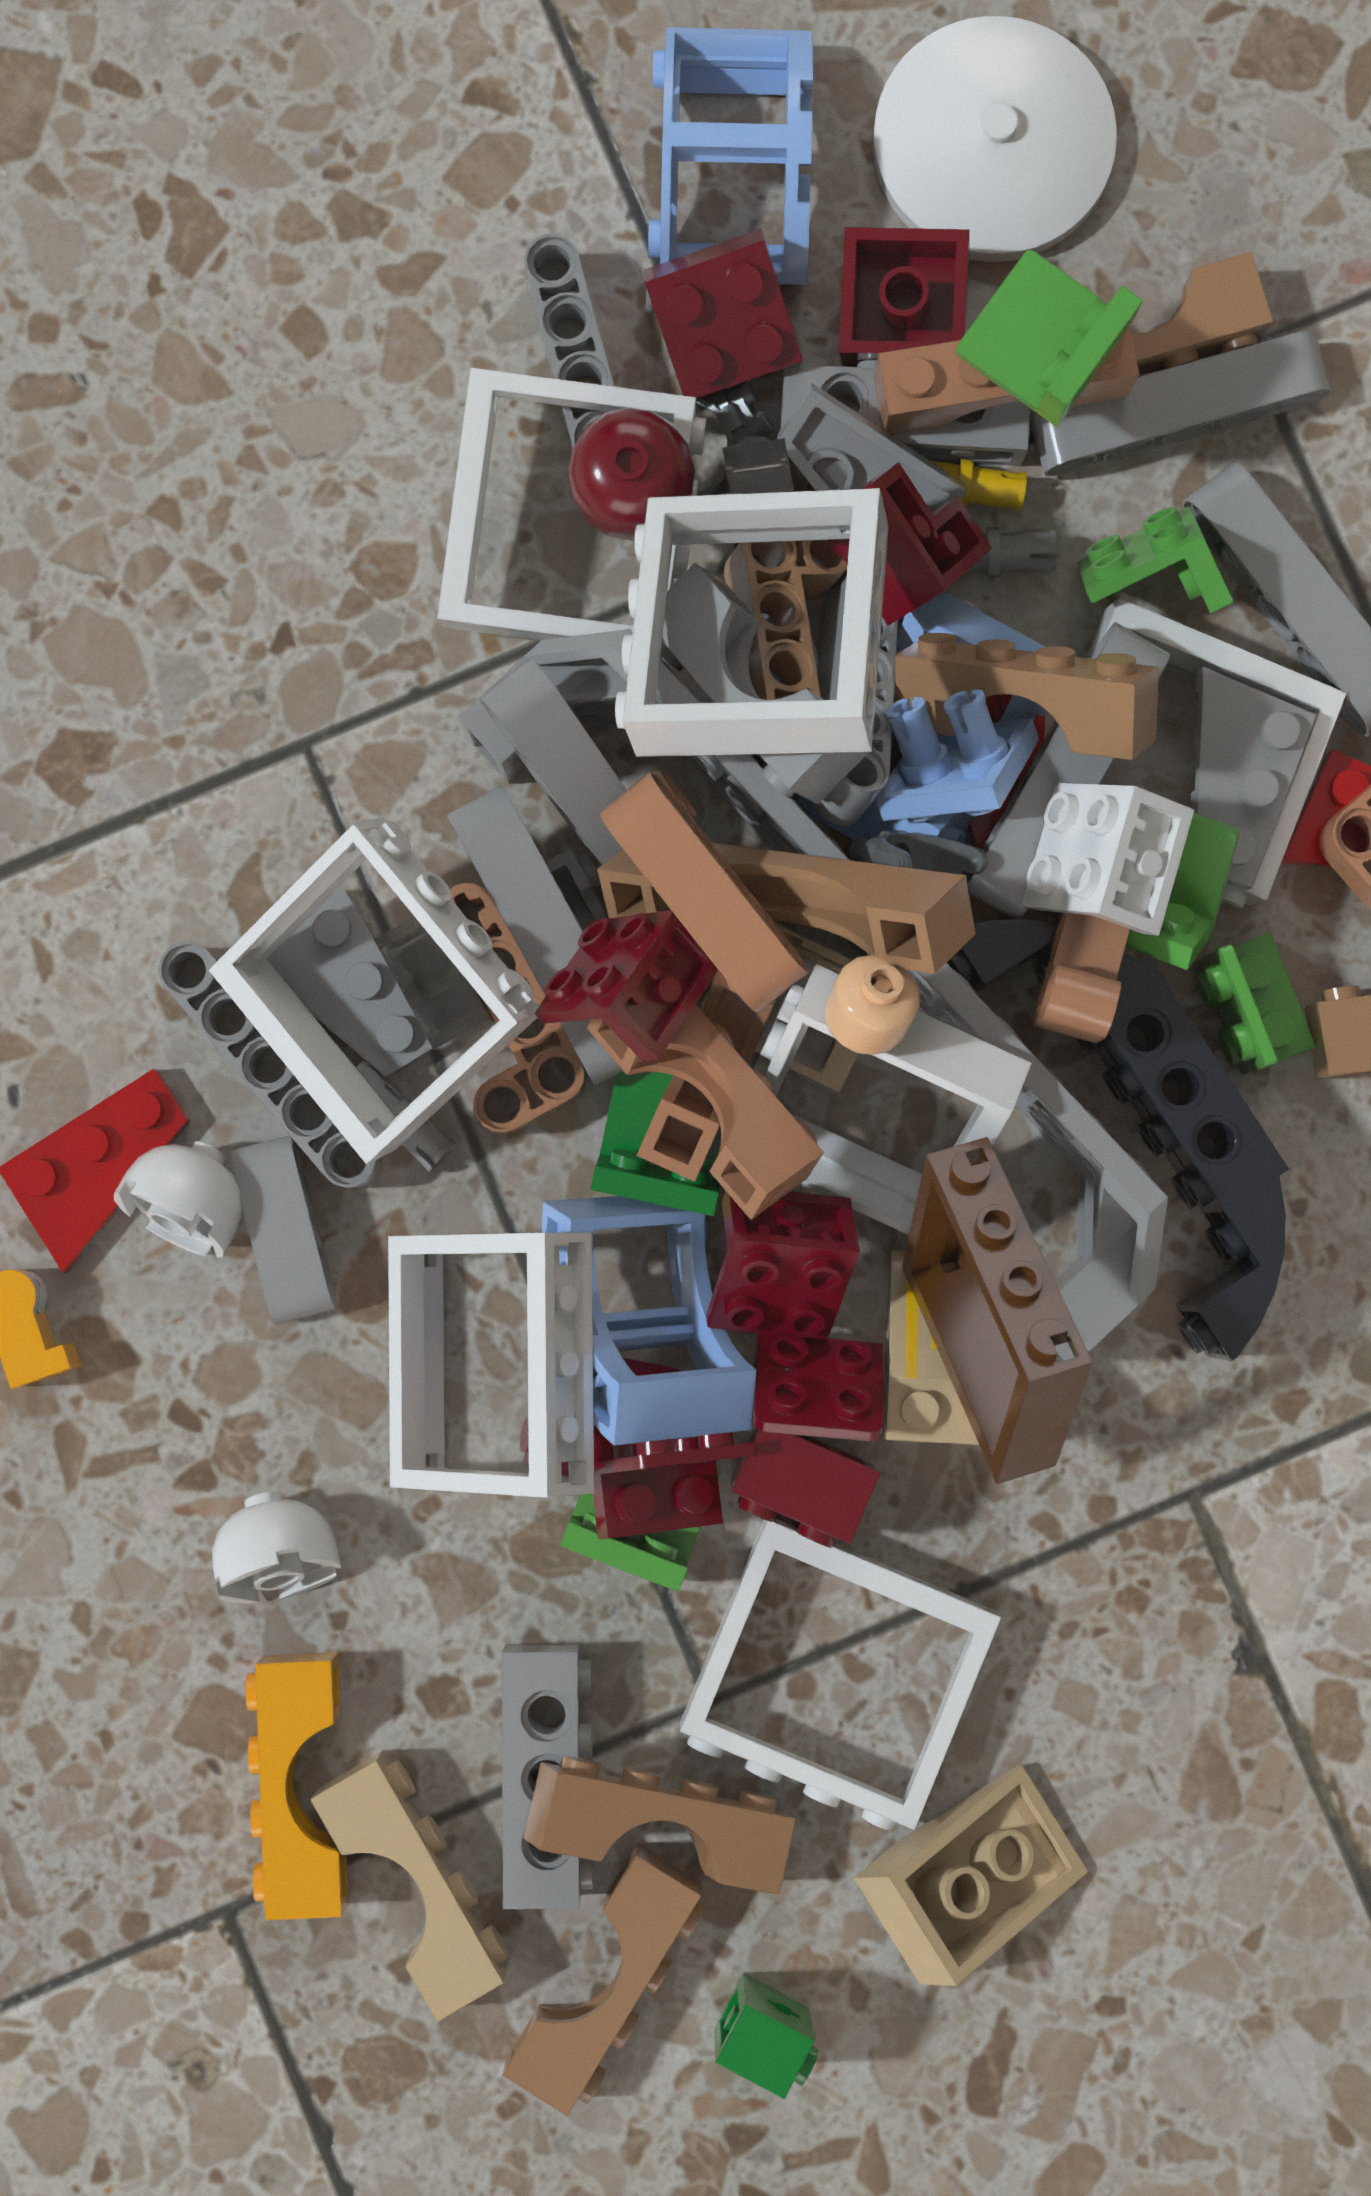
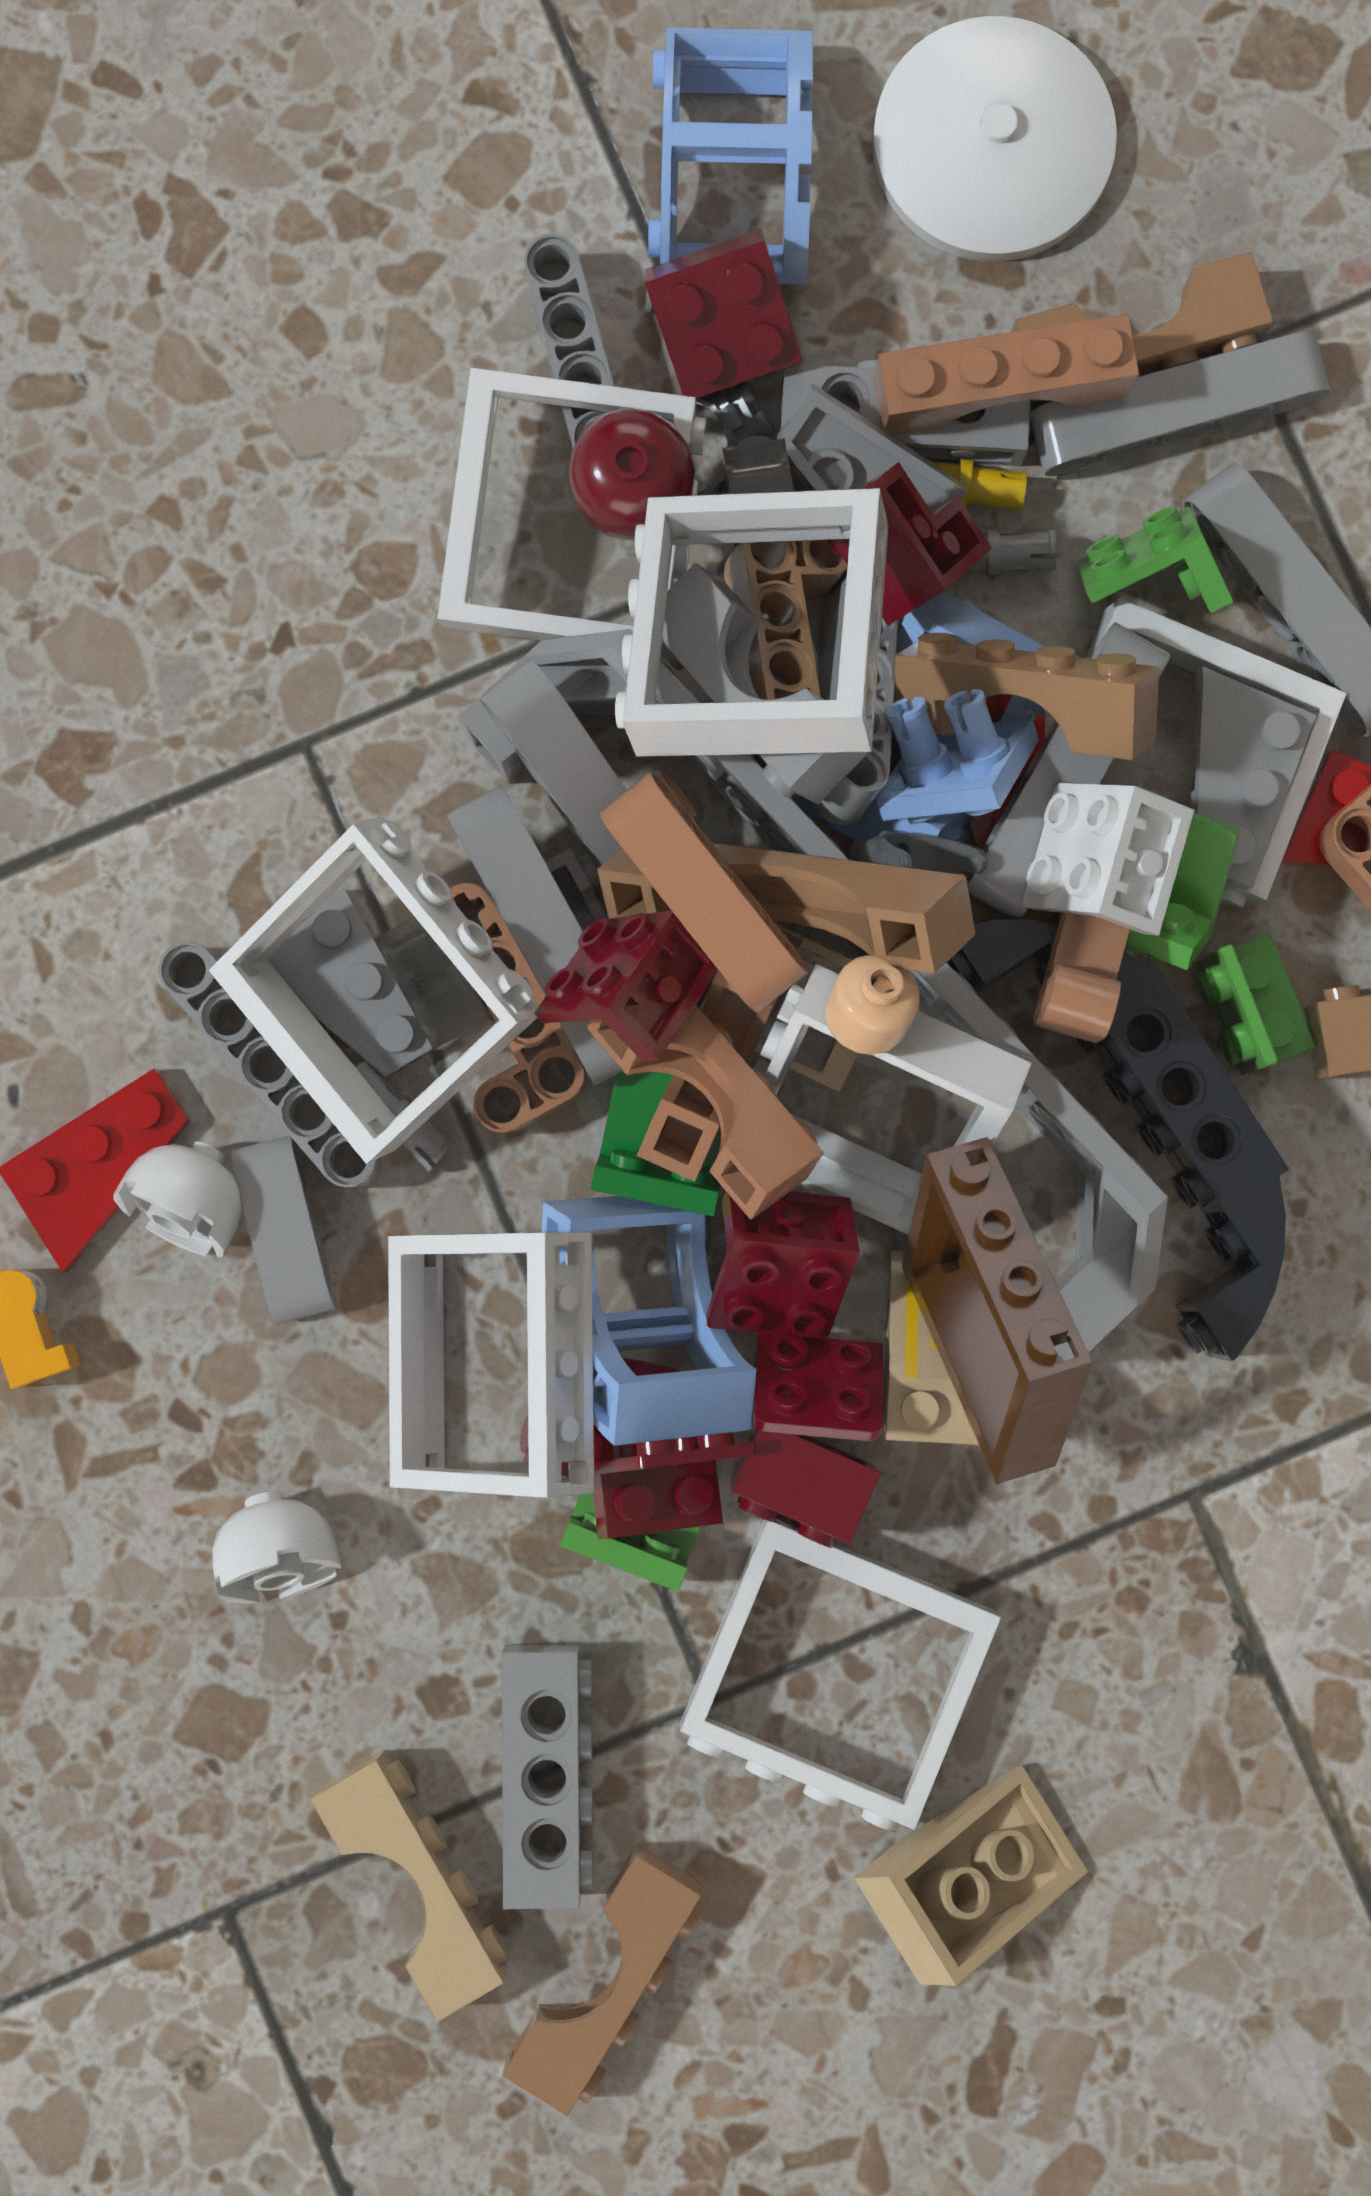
(301, 1863): light orange arch -> none
(586, 1812): medium nougat arch -> none
(765, 2037): green brick -> none
(902, 290): dark red brick -> none
(1045, 335): bright green bracket -> none

